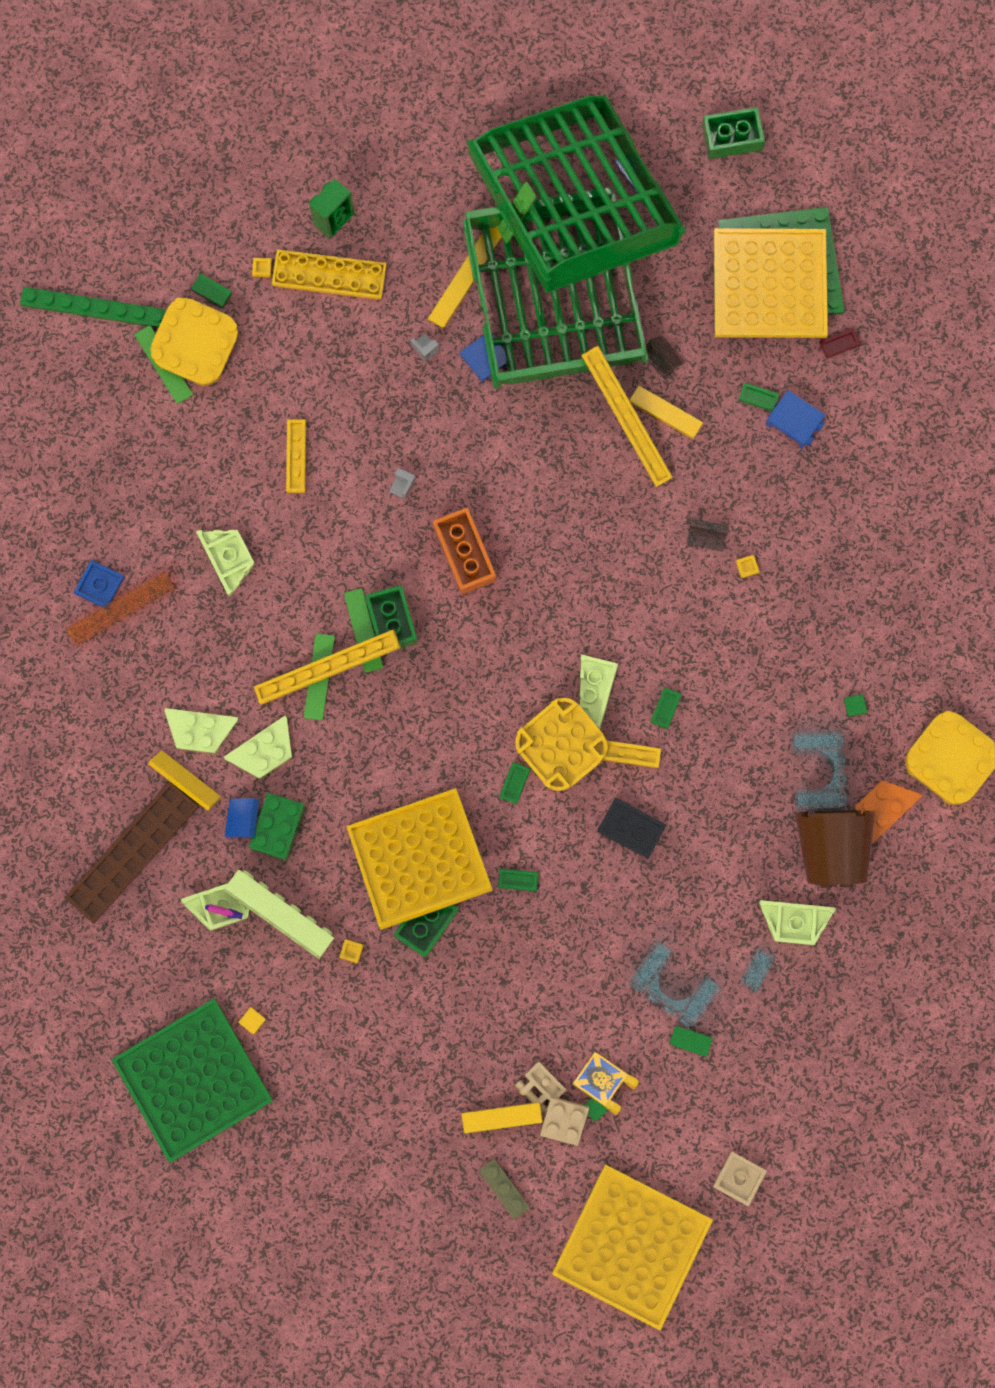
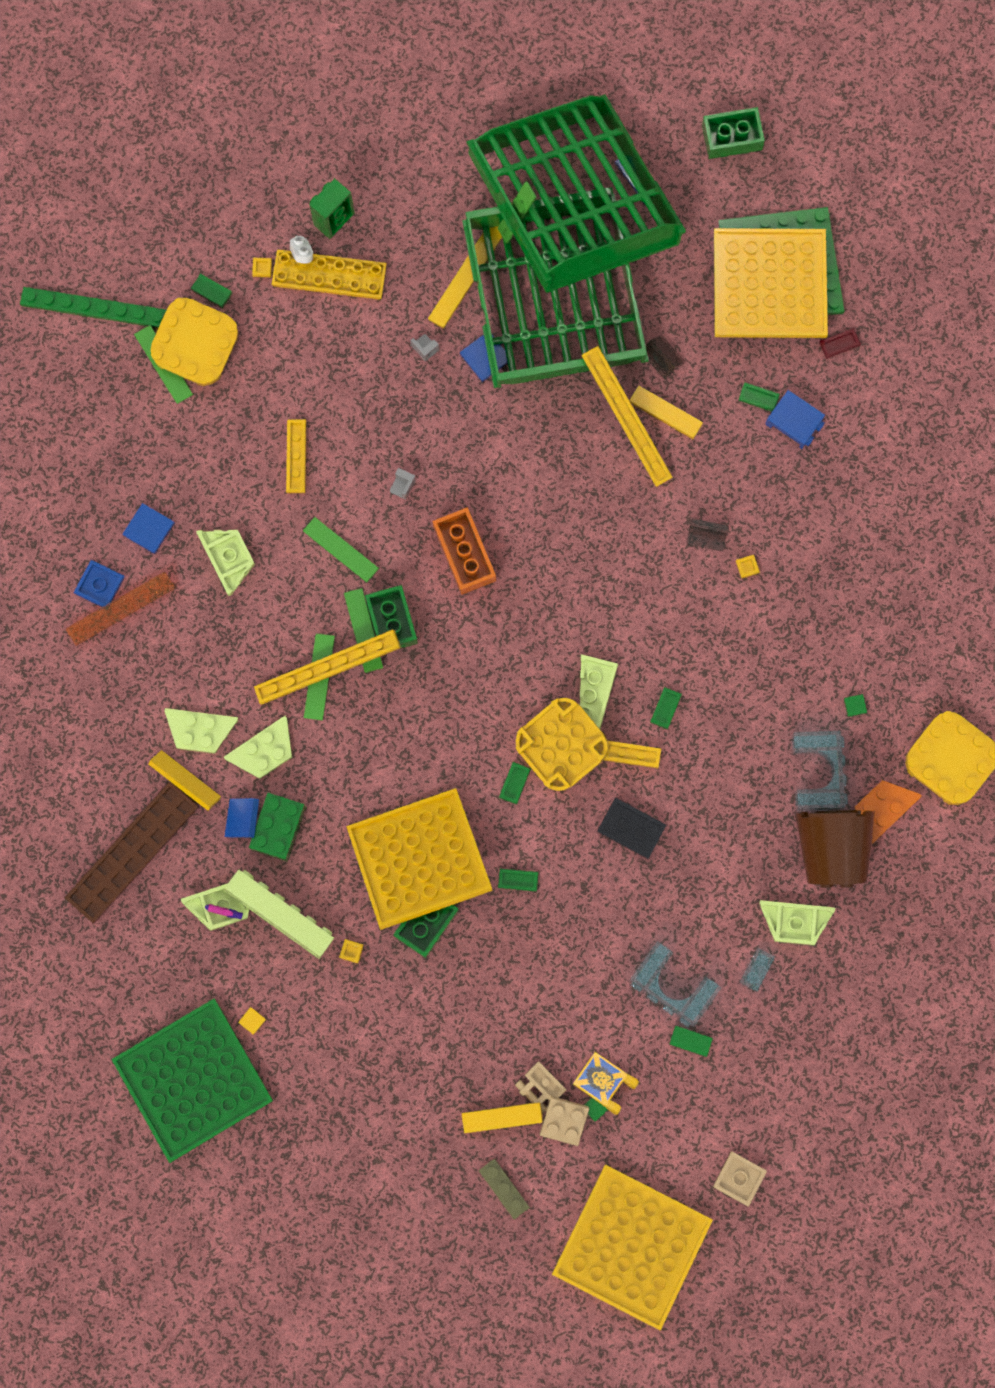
(148, 528): none -> blue tile
(301, 249): none -> white plate
(340, 549): none -> bright green piece

